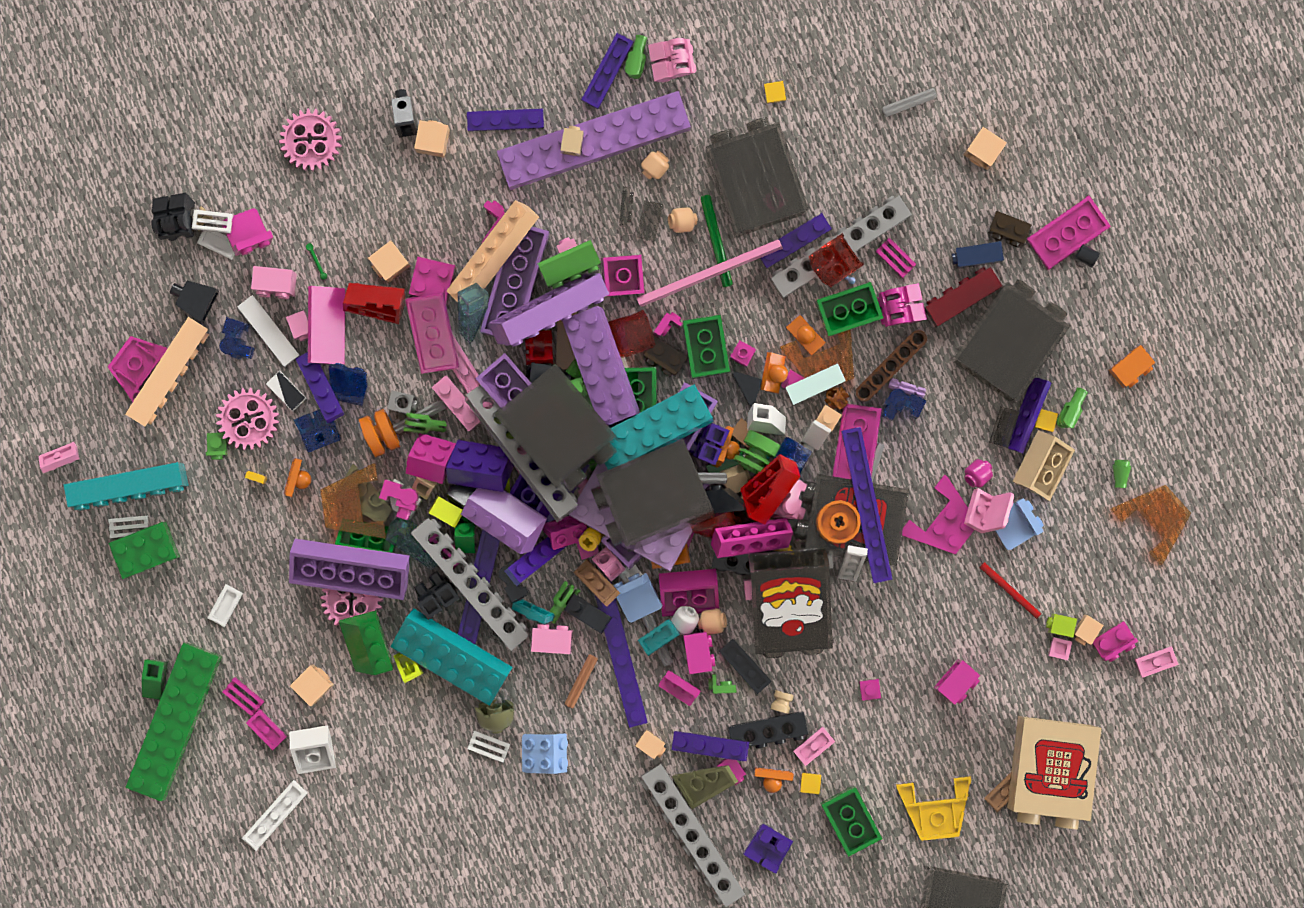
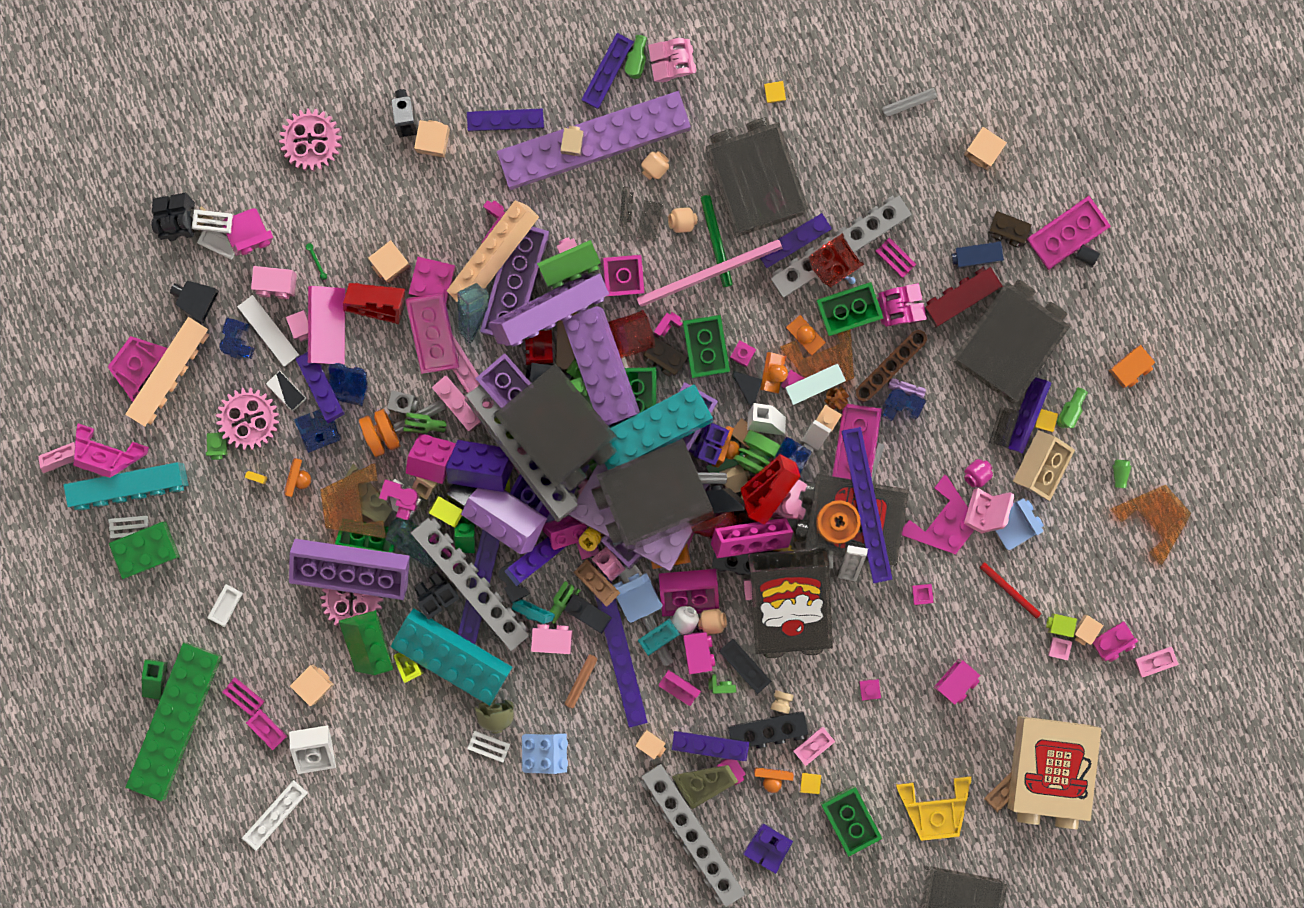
(102, 458): none -> dark pink wing
(922, 594): none -> dark pink plate

